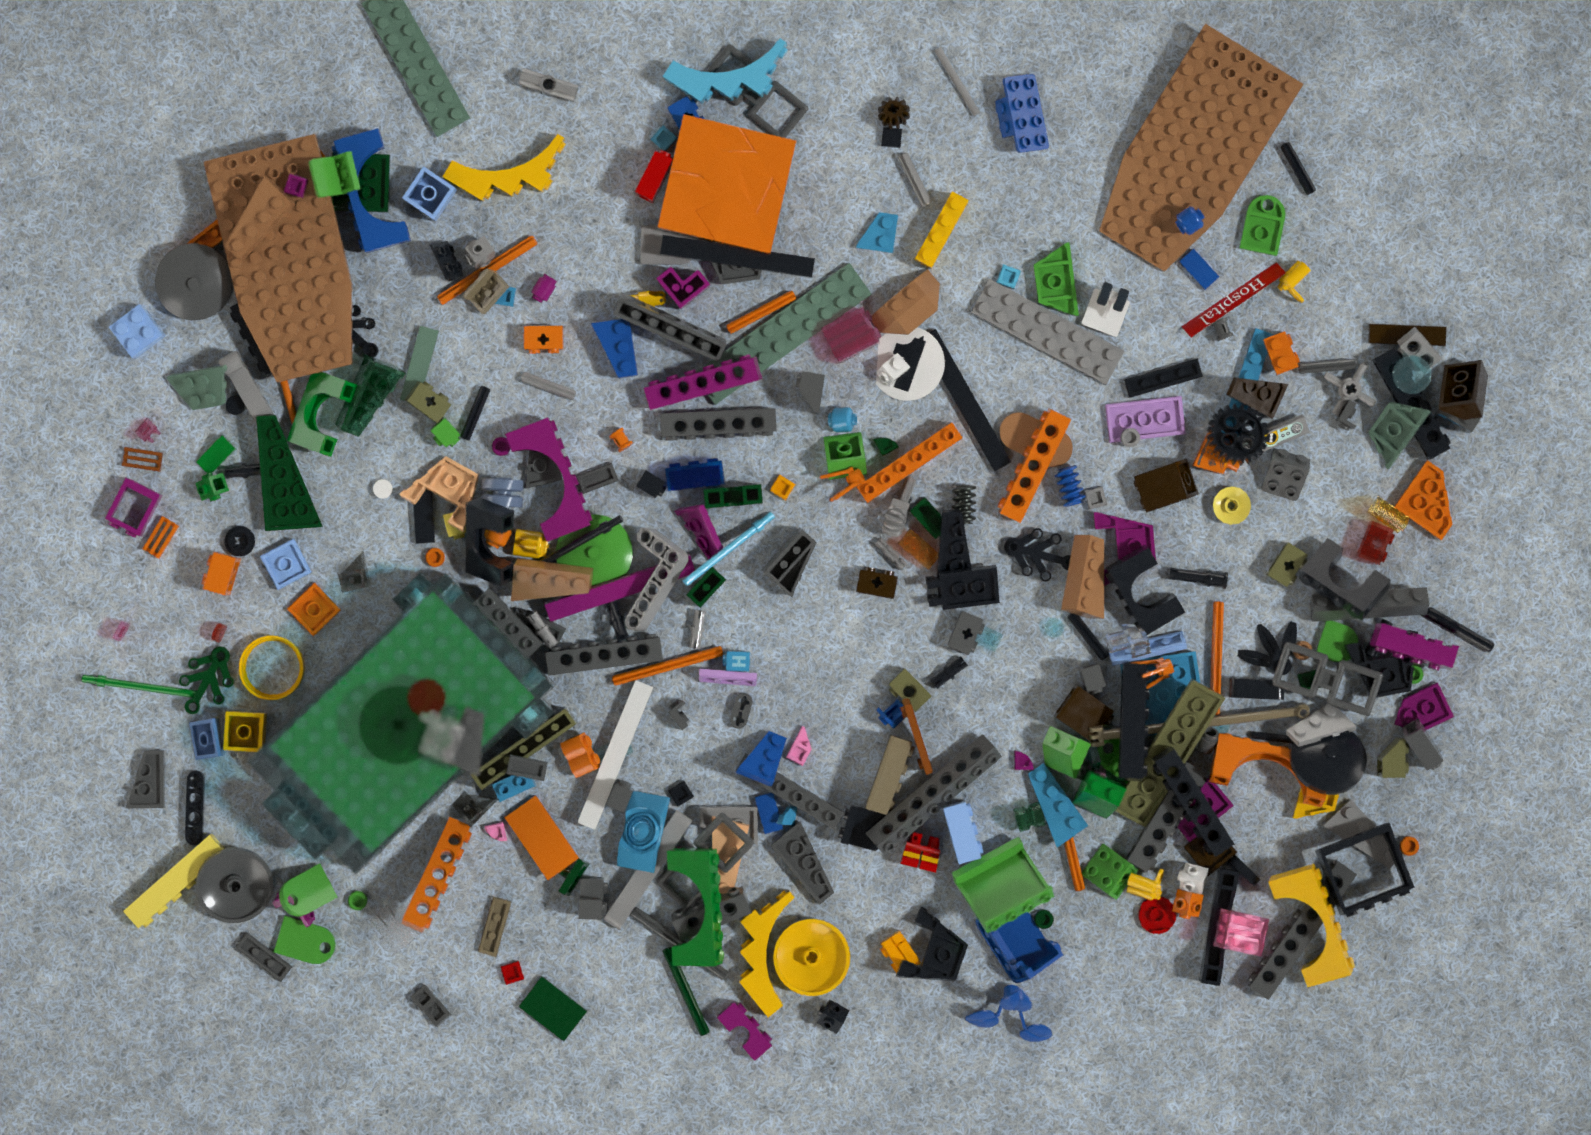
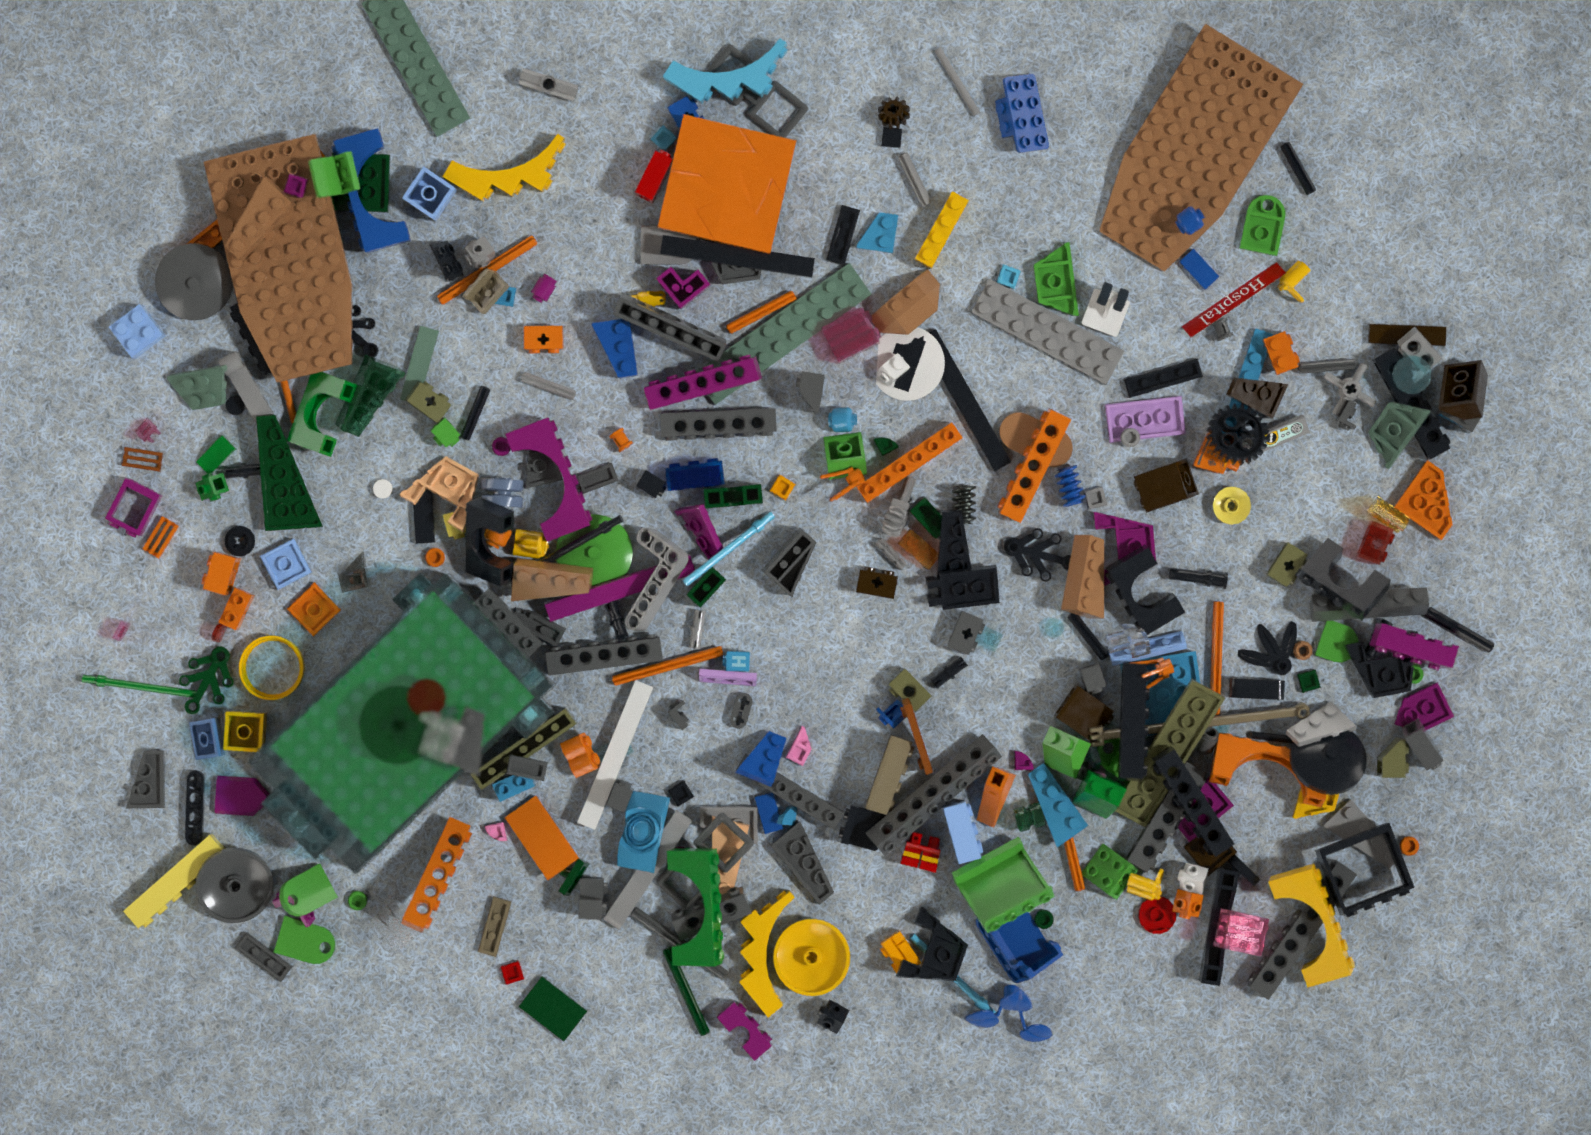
(236, 608): none -> orange brick
(239, 795): none -> magenta tile
(431, 1005): dark grey slope -> none
(473, 807): clear smoke slope -> none
(542, 629): light grey pin -> none
(843, 235): none -> black tile
(979, 1001): none -> medium azure bar
(994, 795): none -> orange slope
(1286, 474): dark grey bracket -> none
(1327, 679): dark grey bar -> none

